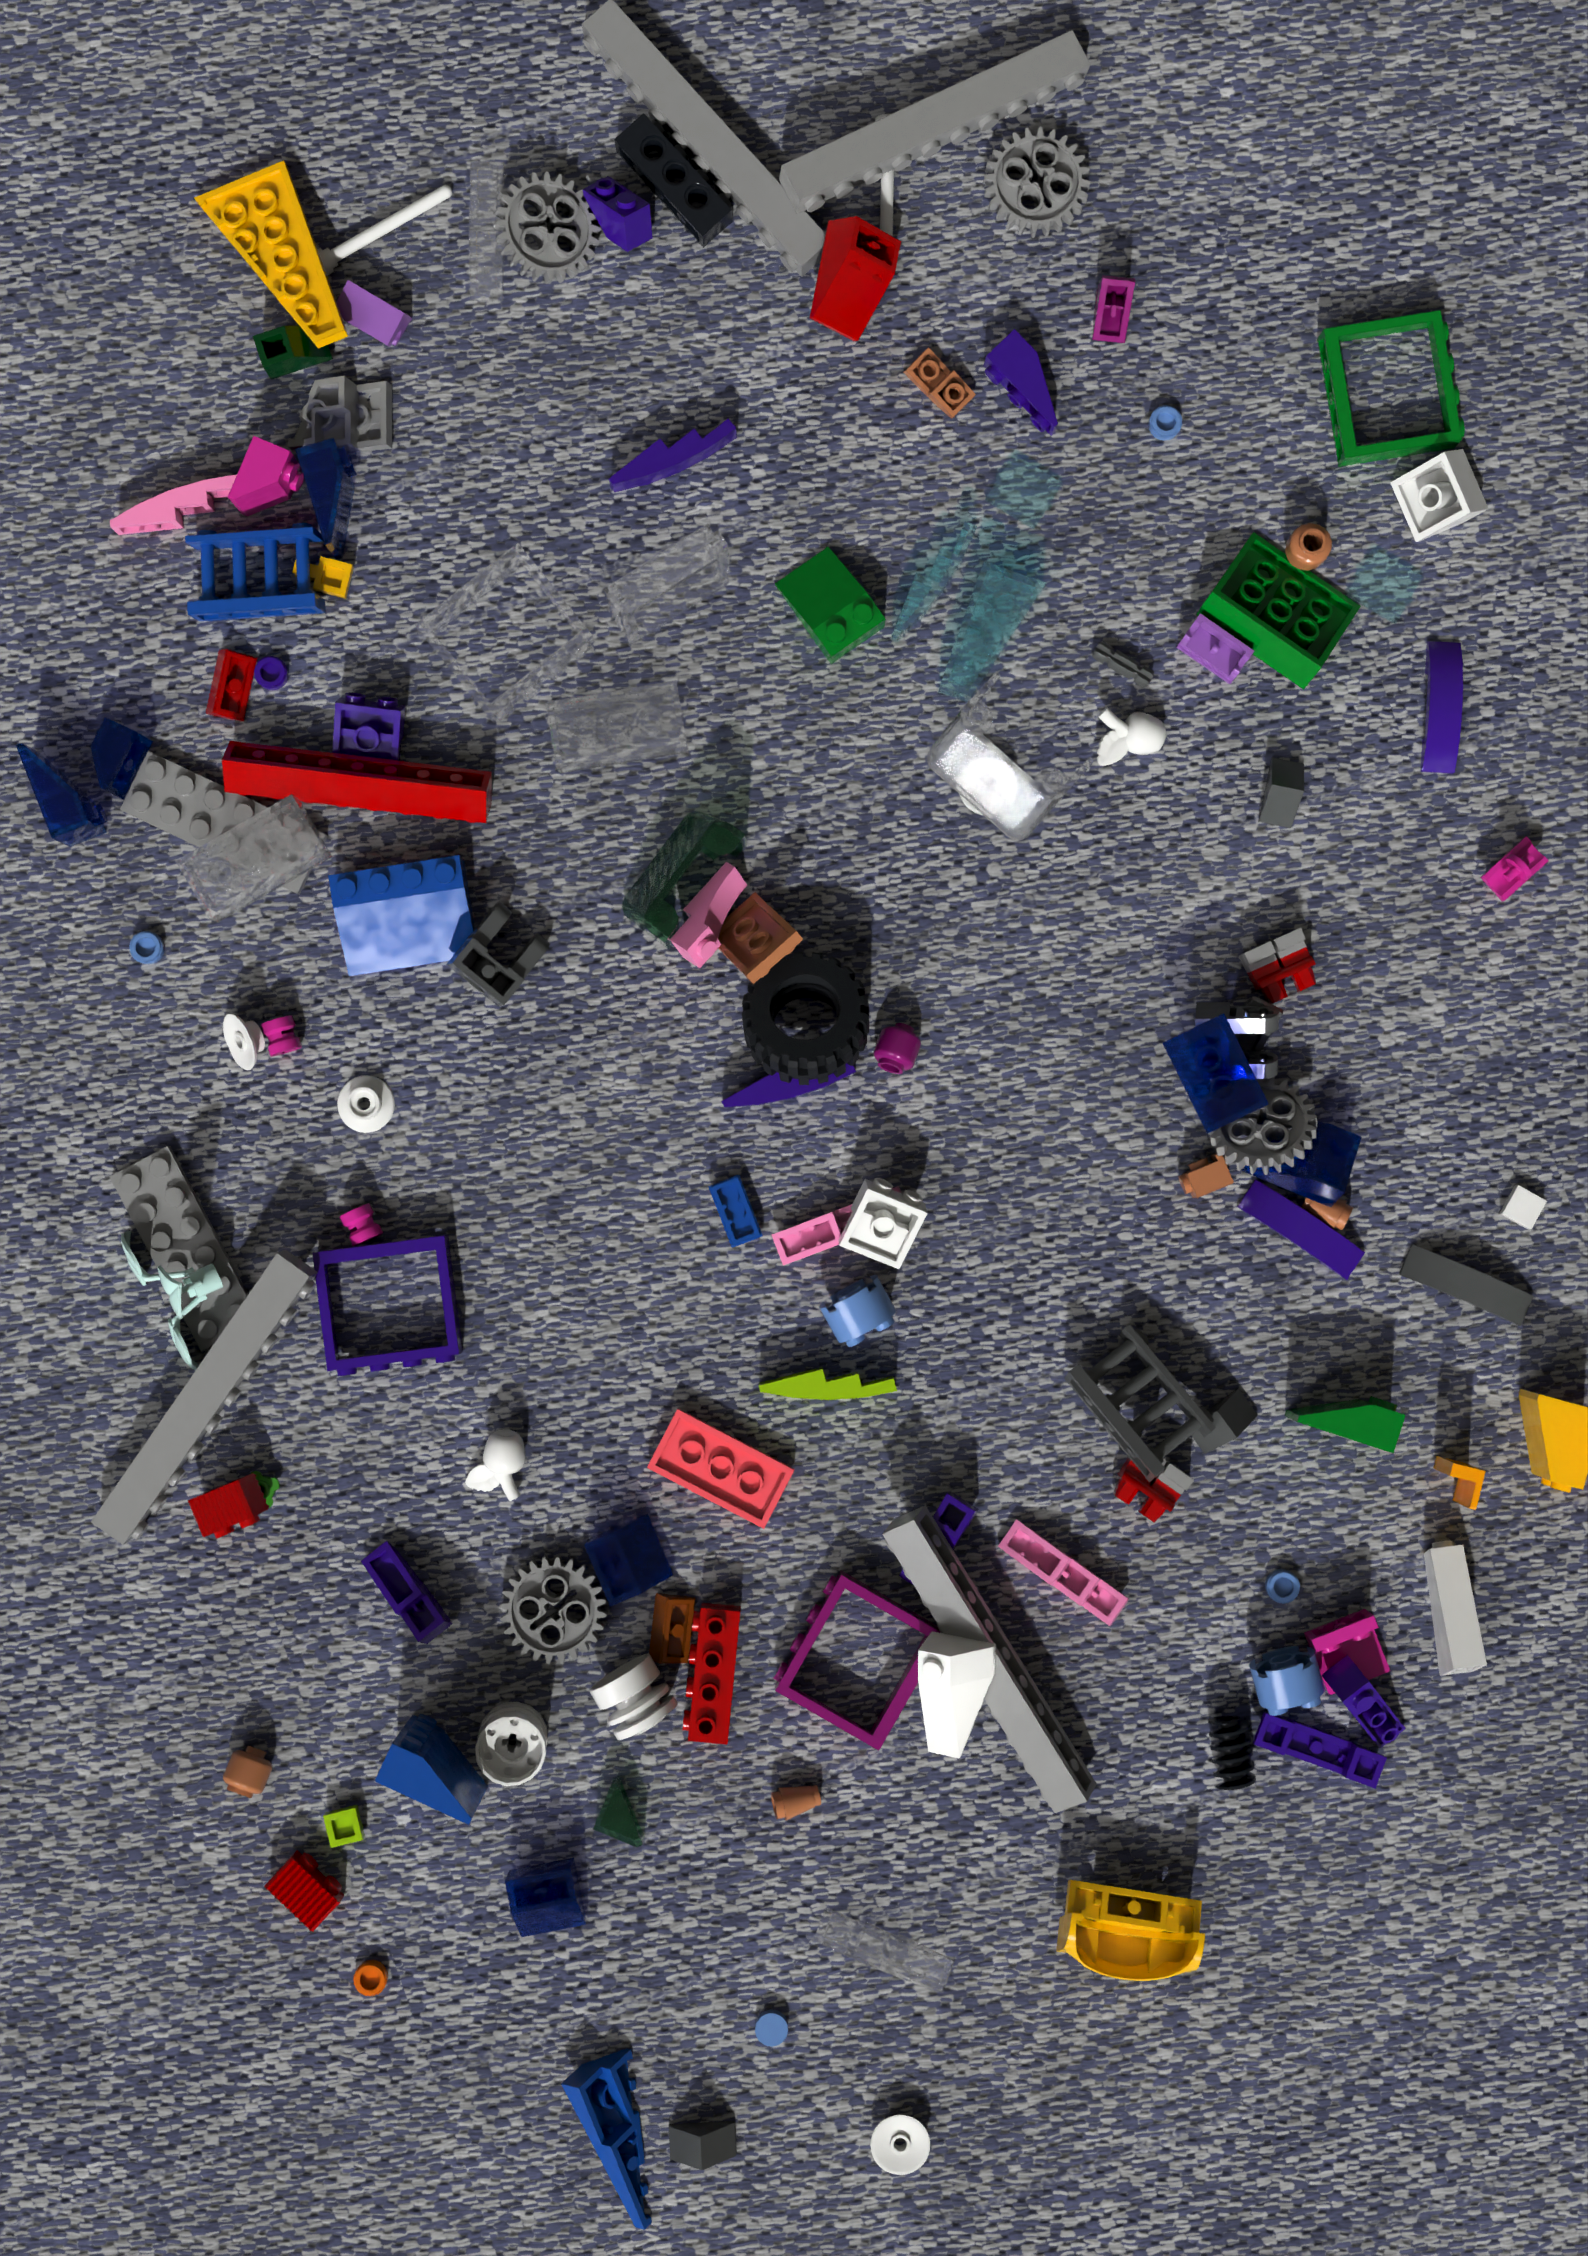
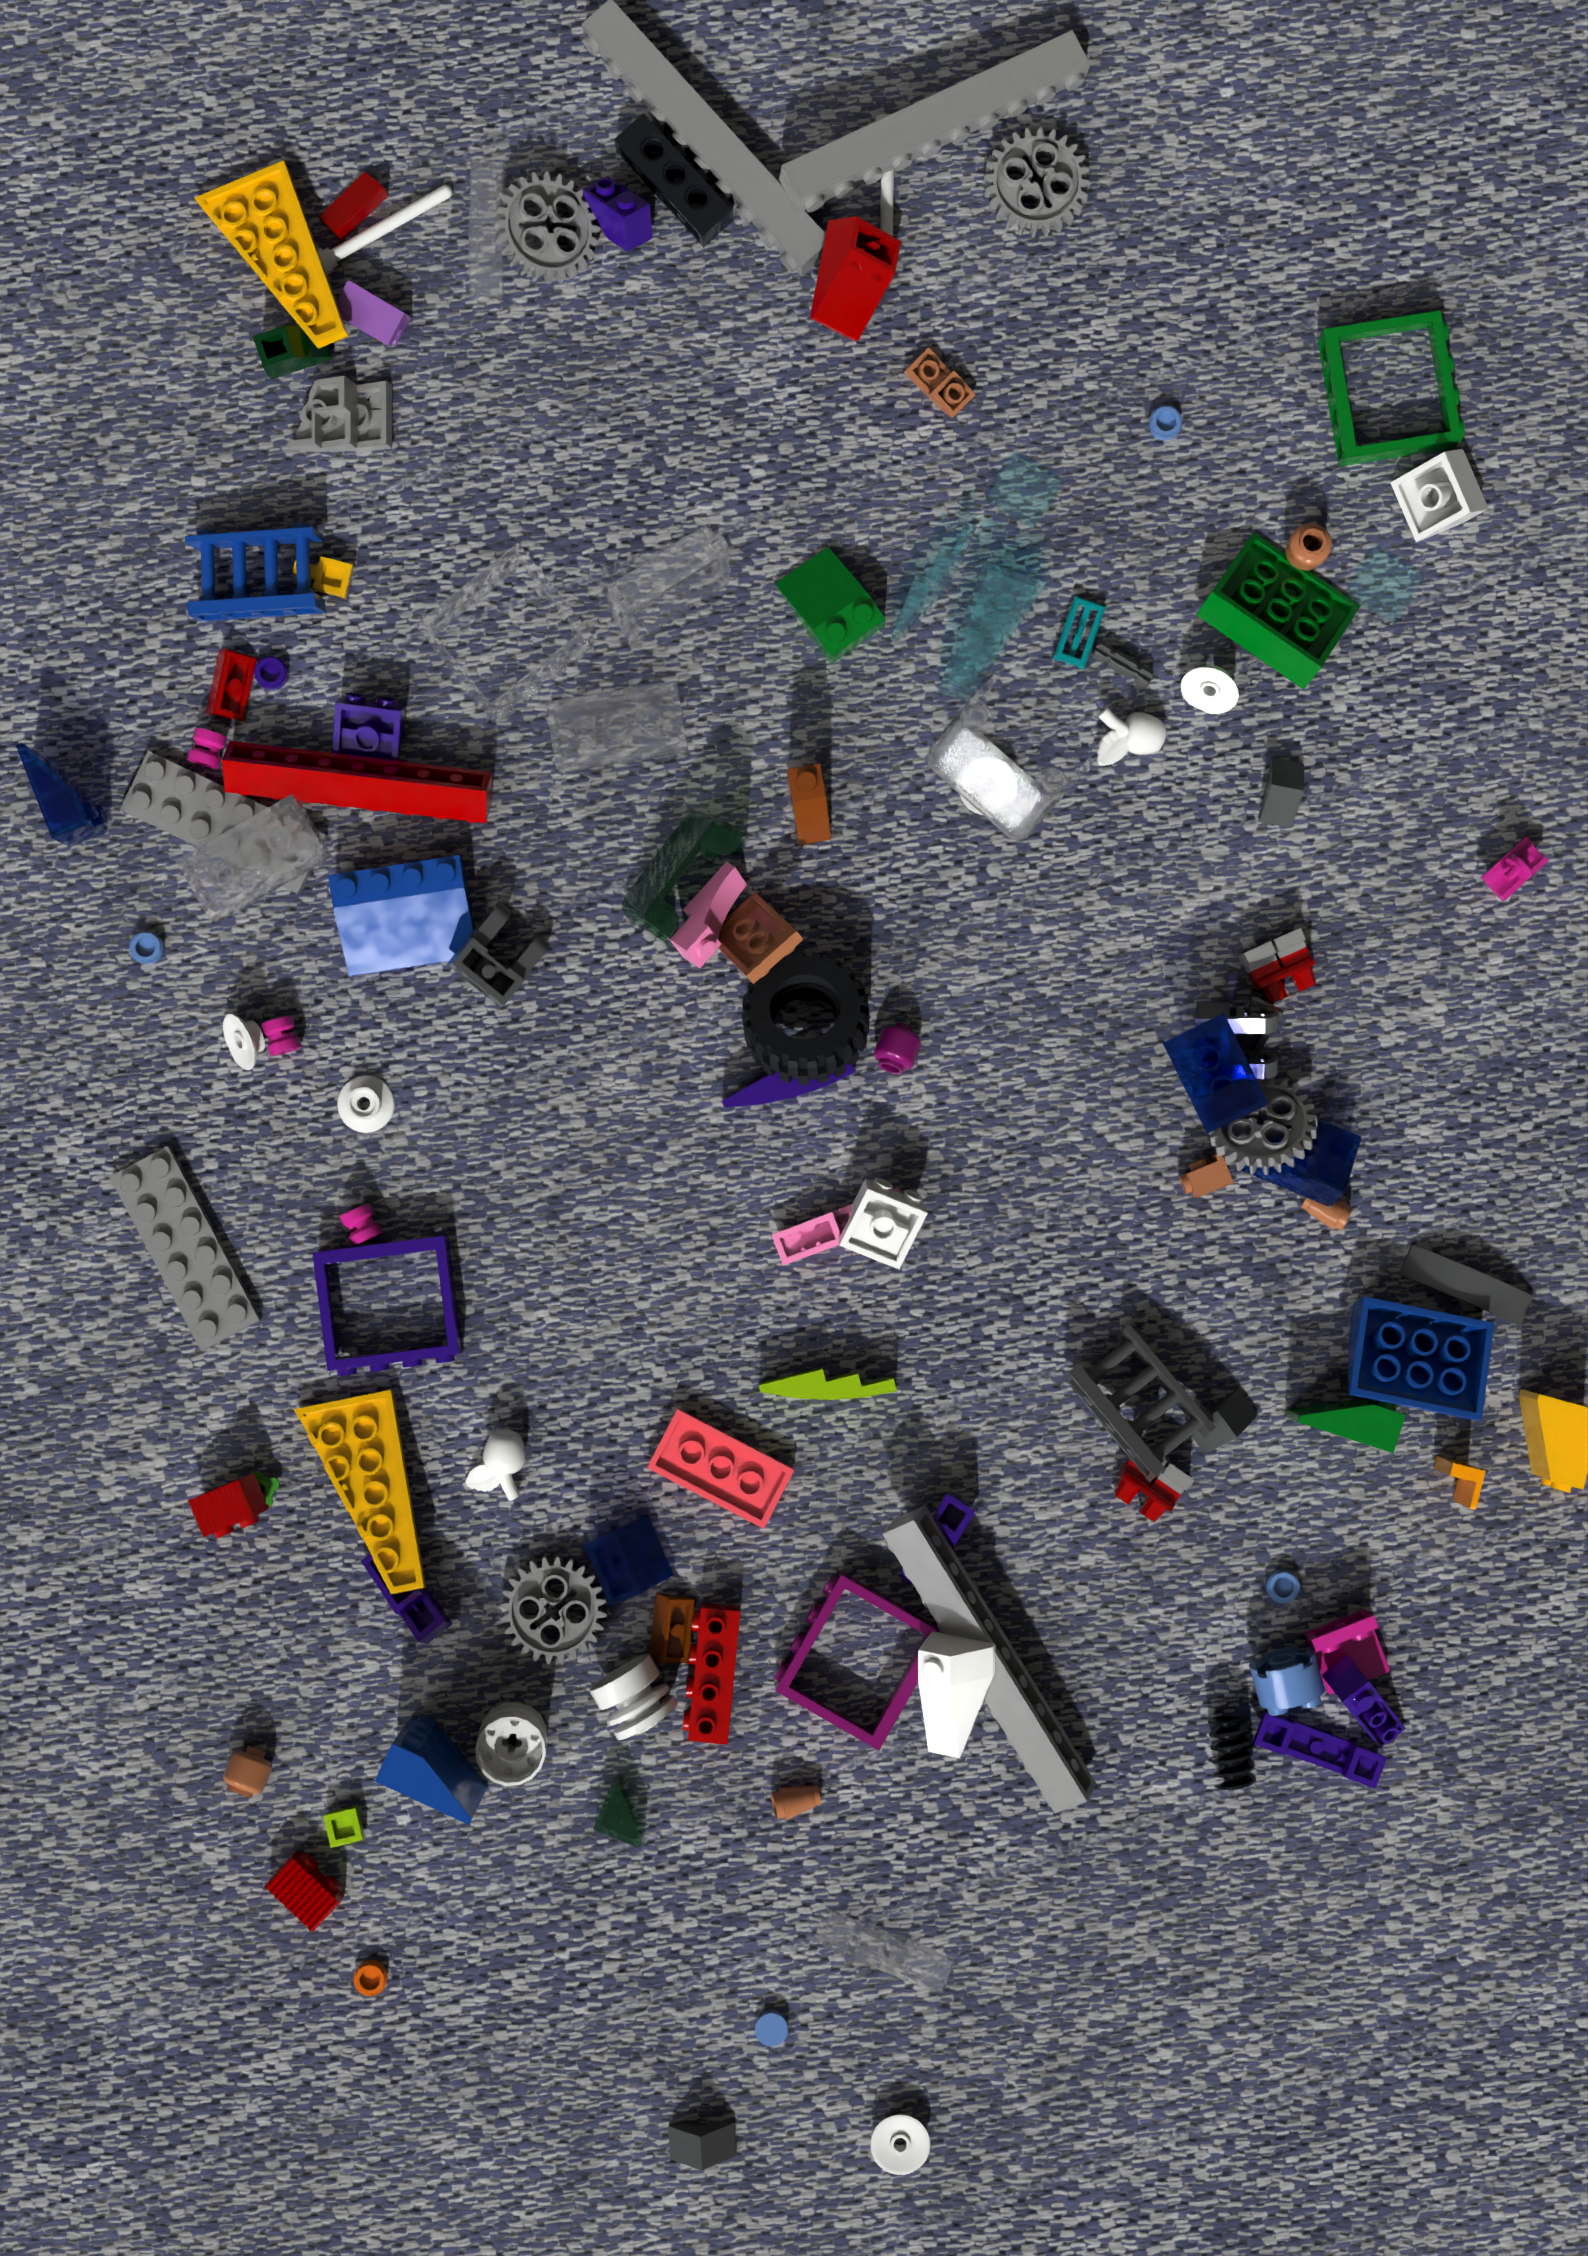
(118, 756): clear blue slope -> none
(166, 509): bright pink slope -> none
(199, 1284): light aqua plant -> none
(205, 1396): light grey brick -> none
(210, 741): none -> dark pink wheel
(265, 477): dark pink slope -> none
(331, 489): clear blue slope -> none
(353, 205): none -> red slope
(367, 1466): none -> yellow wing
(545, 1897): clear blue slope -> none
(604, 2106): blue wedge -> none
(661, 462): dark purple slope -> none
(735, 1211): blue plate -> none
(809, 804): none -> dark orange slope
(858, 1311): medium blue brick -> none
(1020, 372): dark purple slope -> none
(1063, 1572): bright pink slope -> none
(1070, 658): none -> teal tile
(1113, 308): magenta slope -> none
(1127, 1932): yellow piece -> none
(1210, 689): none -> white piece
(1215, 649): medium lavender hinge -> none
(1301, 1229): dark purple slope -> none
(1419, 1358): none -> blue slope
(1443, 707): dark purple slope -> none
(1453, 1610): white slope -> none
(1523, 1207): white tile -> none

